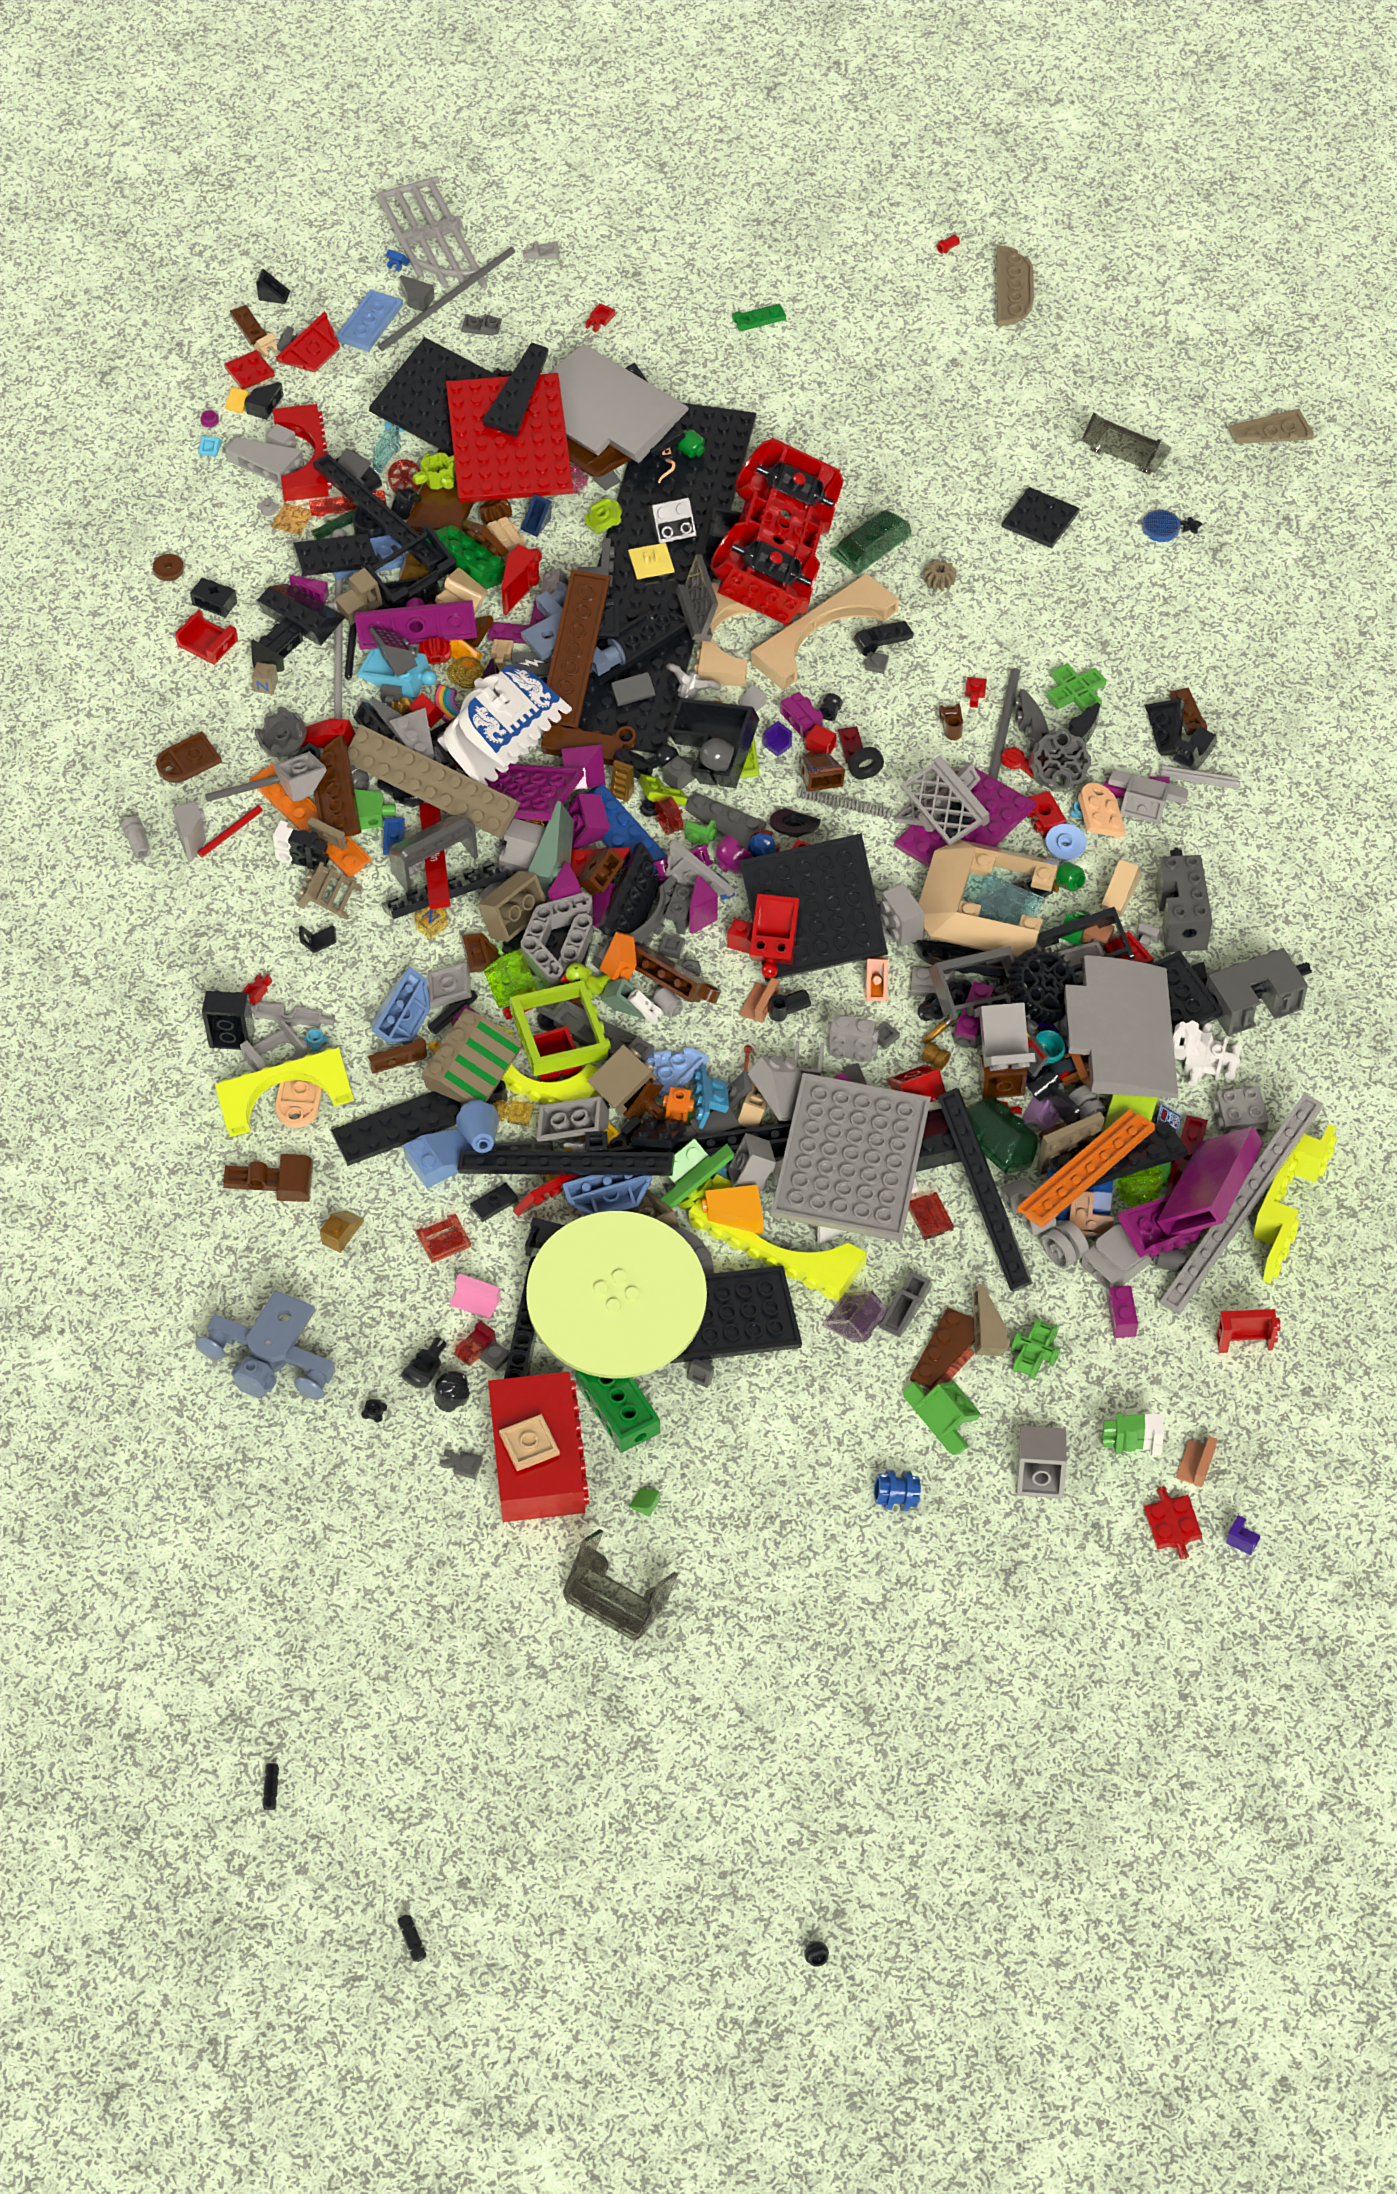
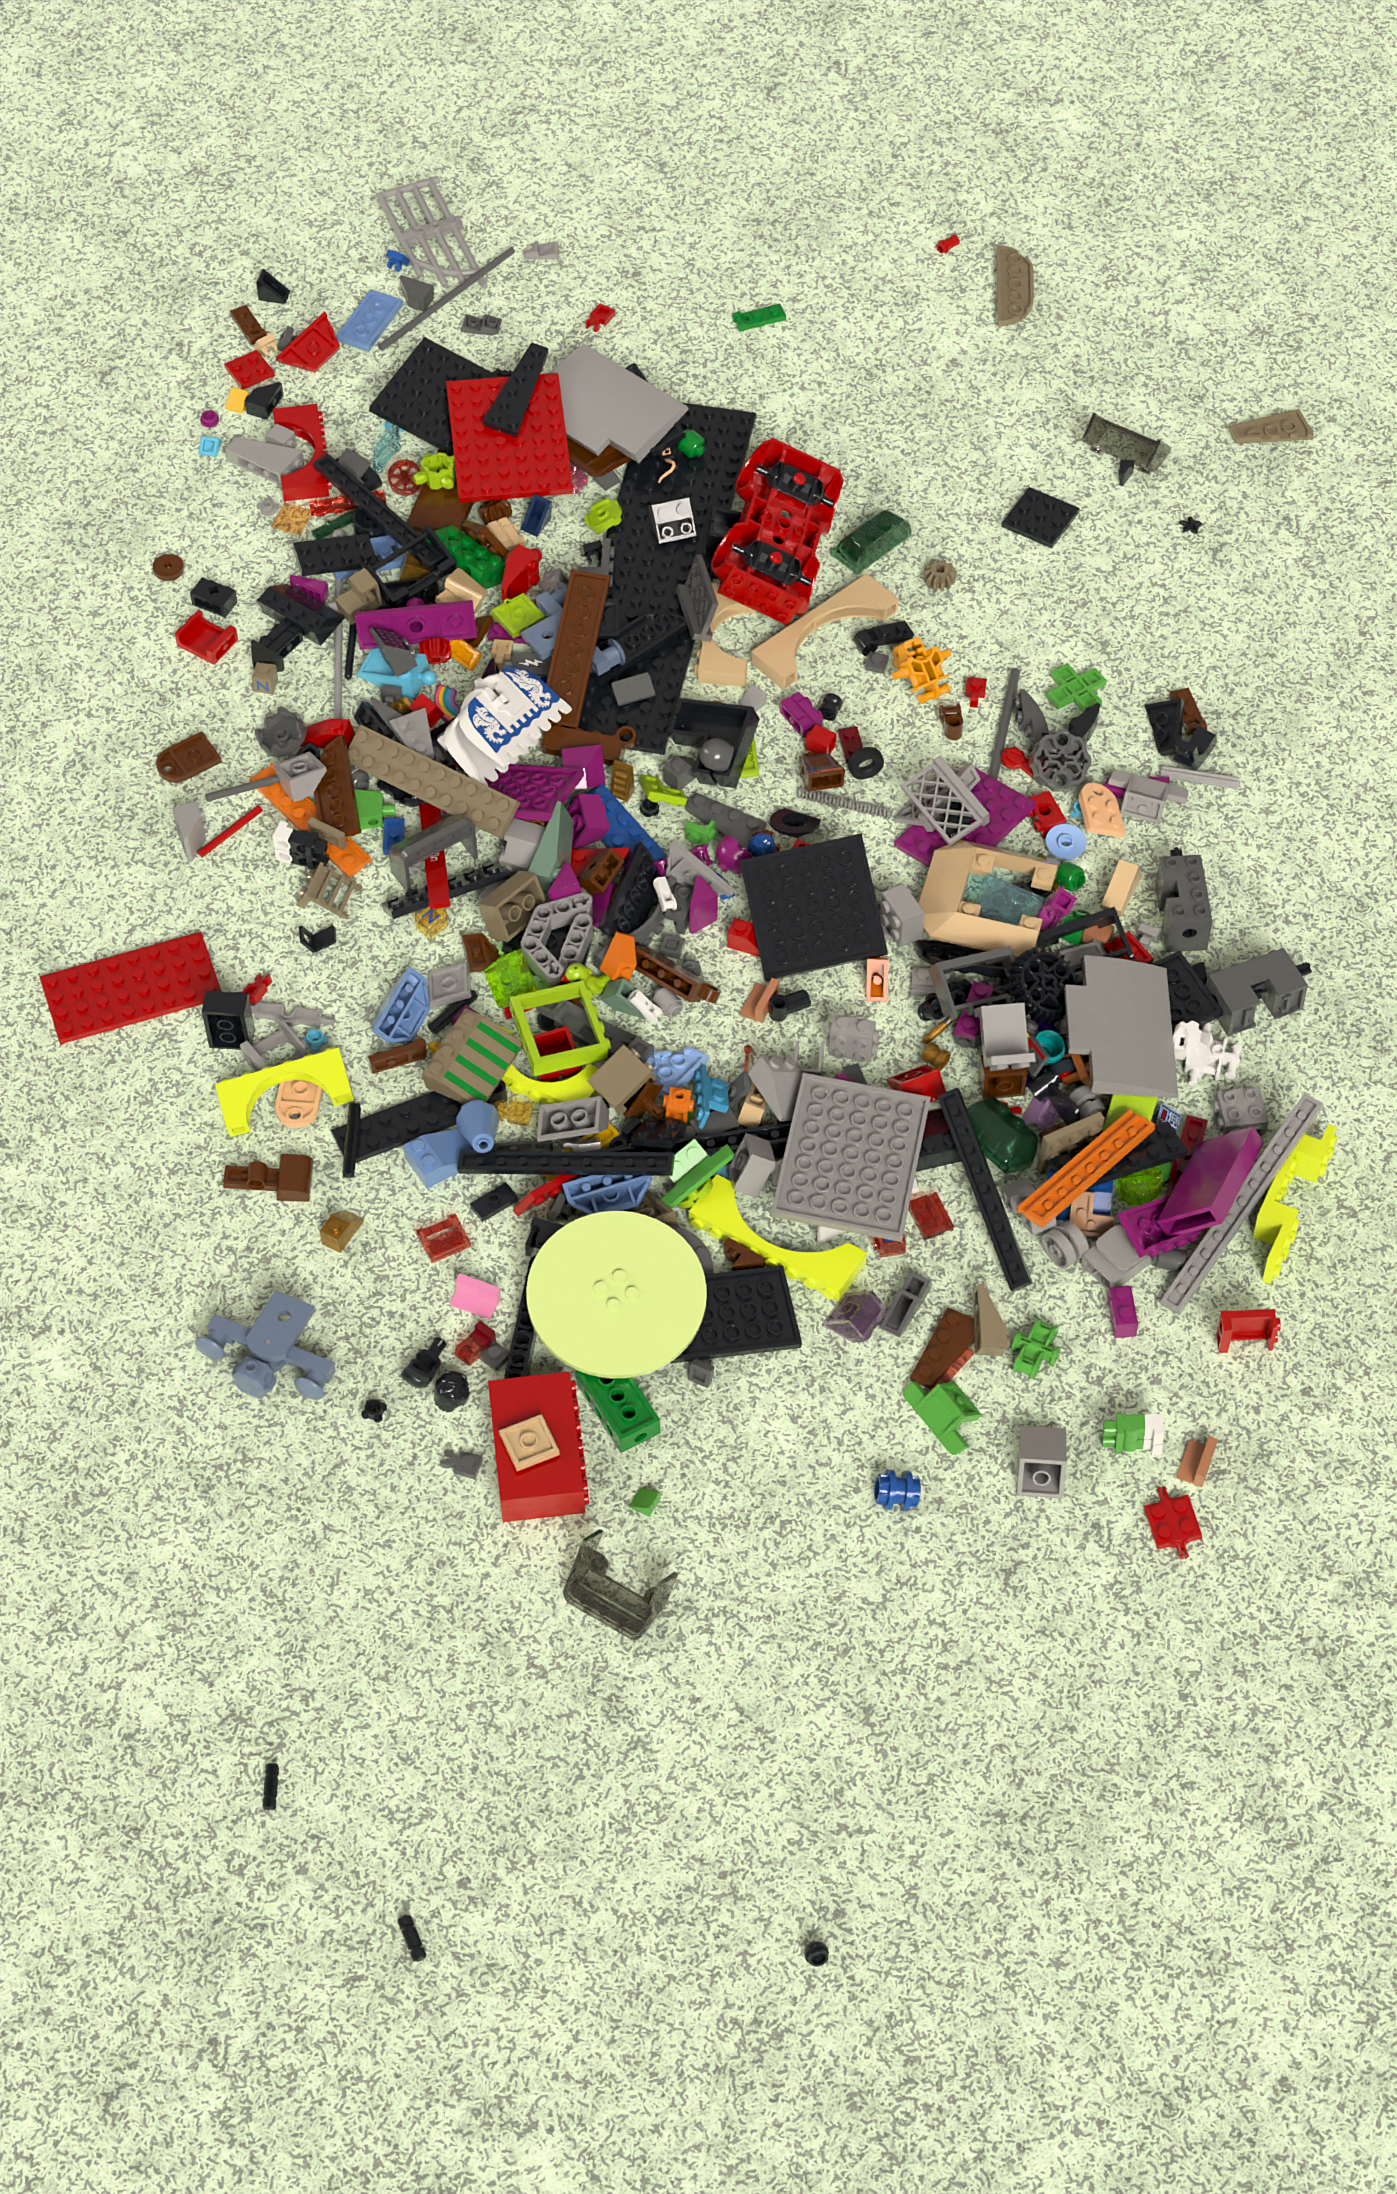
(129, 987): none -> red plate
(135, 834): light grey axle -> none
(351, 1140): none -> black axle
(404, 501): black bracket -> none
(470, 671): clear yellow hair -> none
(517, 614): none -> lime plate
(559, 1209): none -> dark grey tile
(591, 549): none -> black tile
(596, 1141): black slope -> none
(645, 766): black beam -> none
(651, 561): light yellow piece -> none
(664, 893): none -> white bar
(668, 815): clear red wheel -> none
(690, 683): light grey piece -> none
(735, 1208): light orange slope -> none
(743, 1256): none -> reddish brown slope
(774, 927): red slope -> none
(777, 738): dark purple panel -> none
(887, 1035): dark grey plate -> none
(889, 1247): none -> clear red brick
(921, 668): none -> light orange piece
(1055, 908): none -> magenta slope
(1125, 471): none -> black slope
(1161, 525): tile -> none
(1241, 1537): dark purple panel -> none

